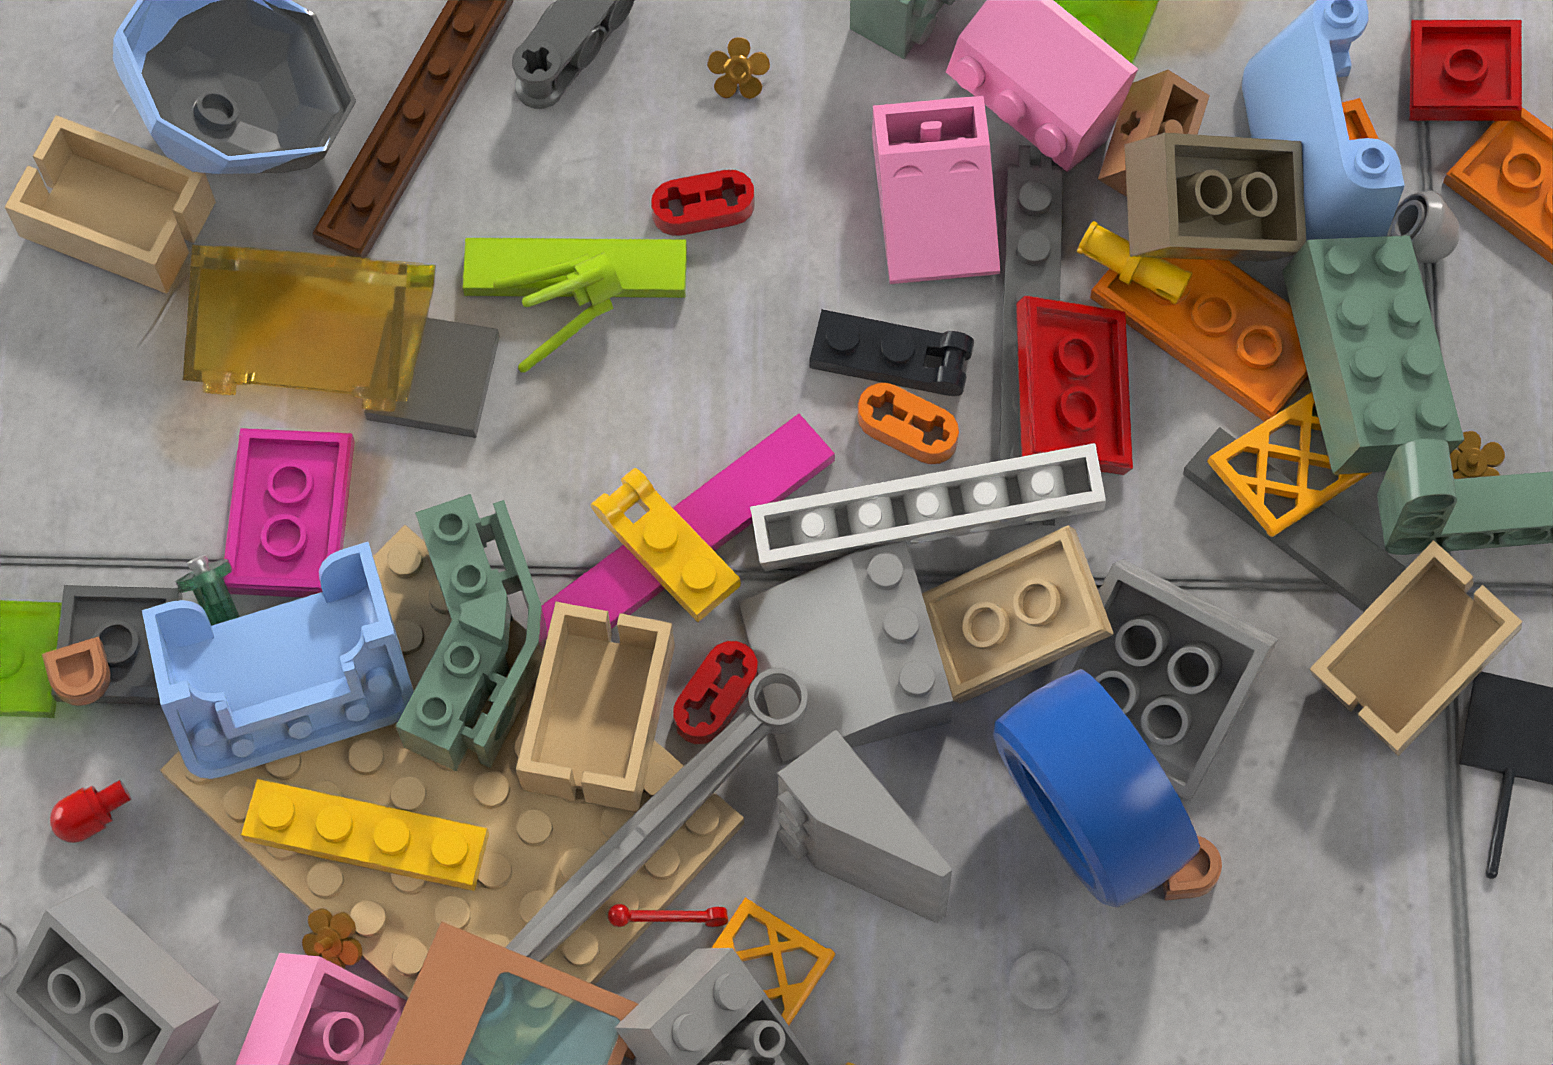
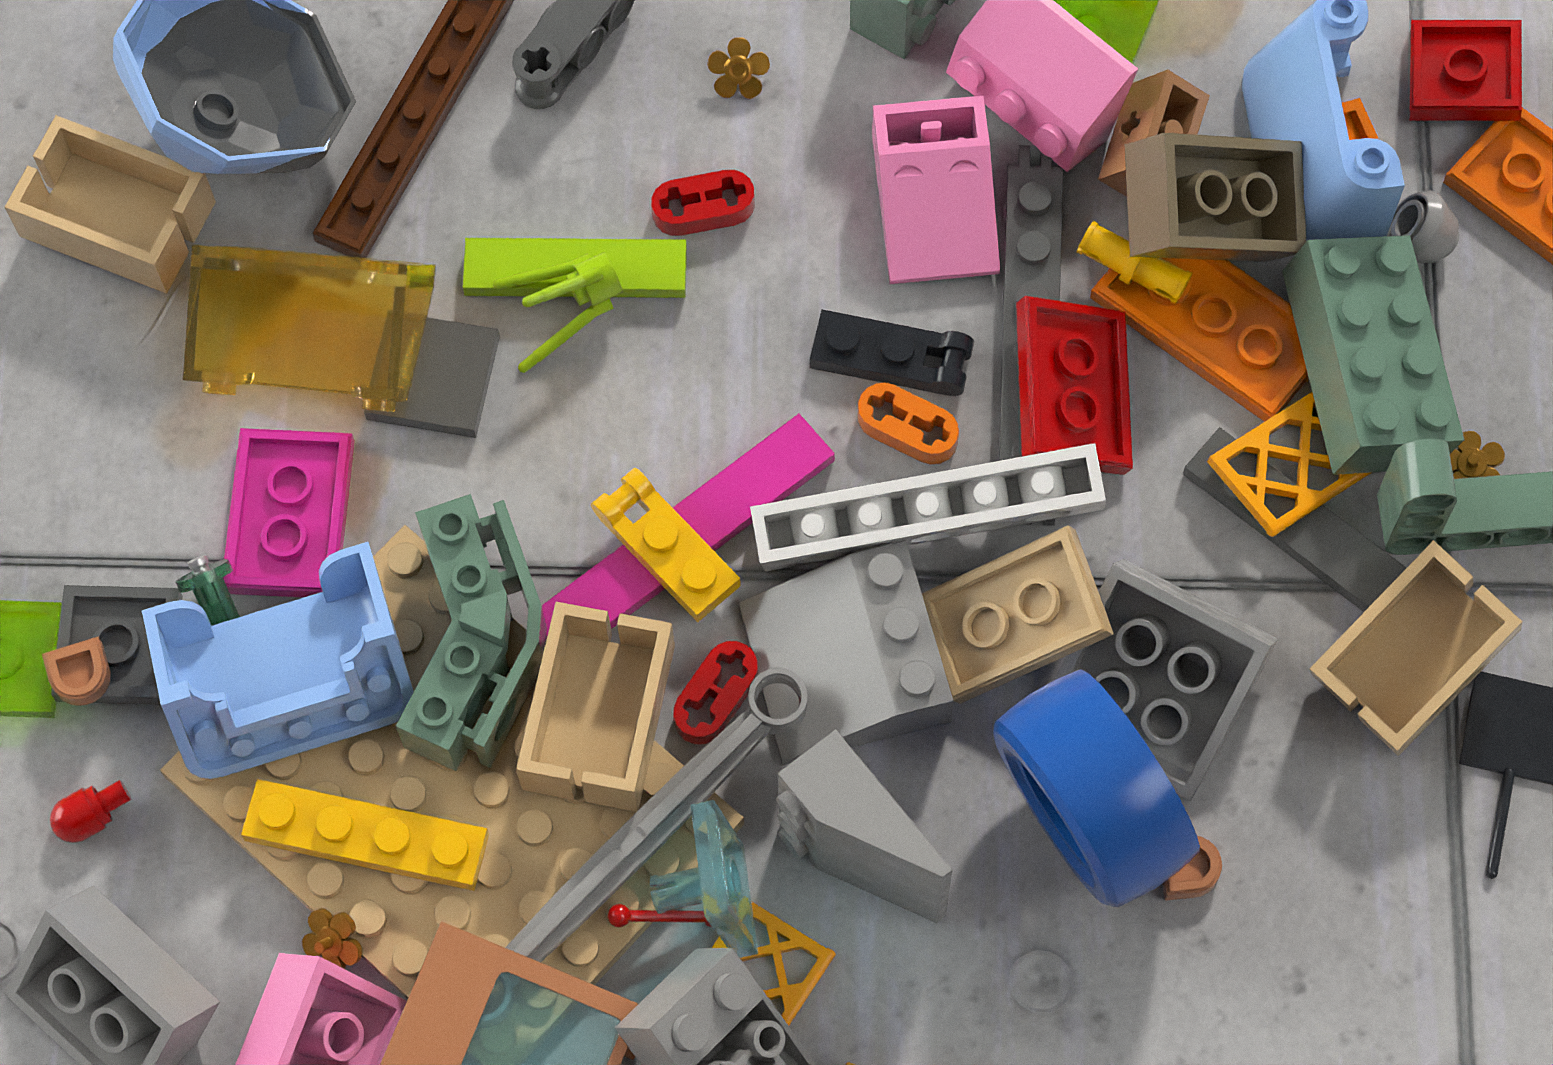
(717, 881): none -> clear light blue tile

